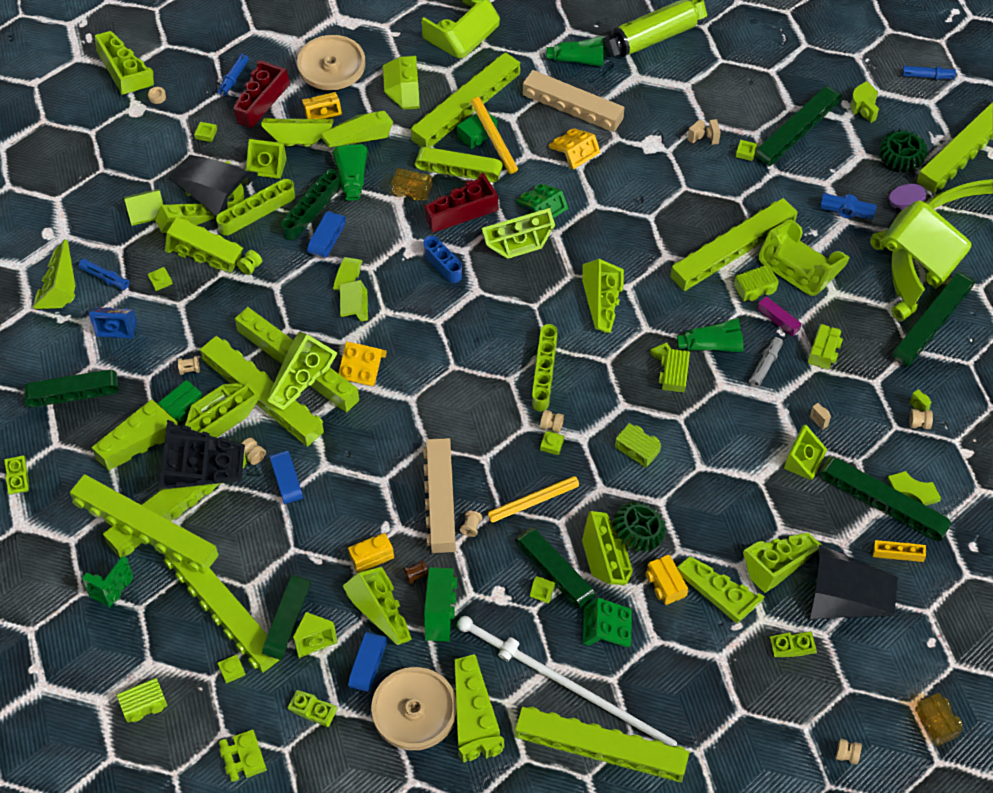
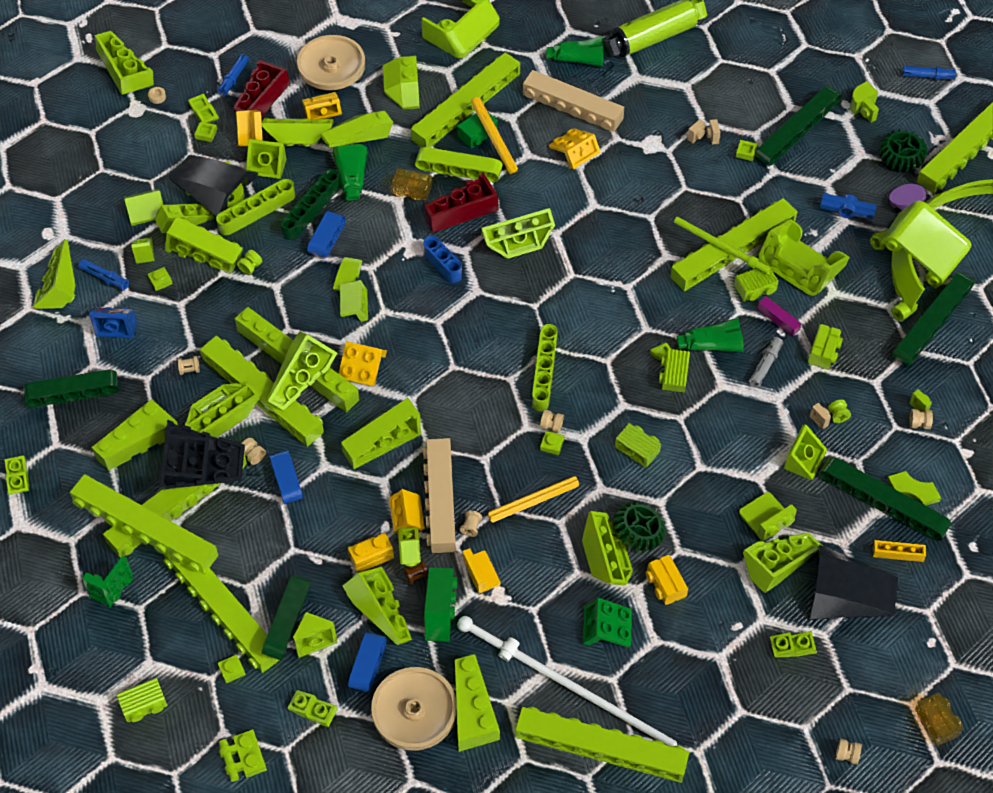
(143, 250): none -> lime slope
(179, 401): green brick -> none
(202, 109): none -> lime slope
(248, 126): none -> yellow panel
(383, 434): none -> lime wedge
(406, 510): none -> yellow panel
(409, 546): none -> lime brick
(481, 570): none -> yellow panel
(488, 746): lime slope -> none
(542, 198): green bracket -> none
(542, 589): lime tile -> none
(555, 567): dark green beam -> none
(602, 287): lime wedge -> none
(728, 596): lime wing -> none
(752, 262): none -> lime bar
(767, 516): none -> lime bracket
(839, 411): none -> lime wheel

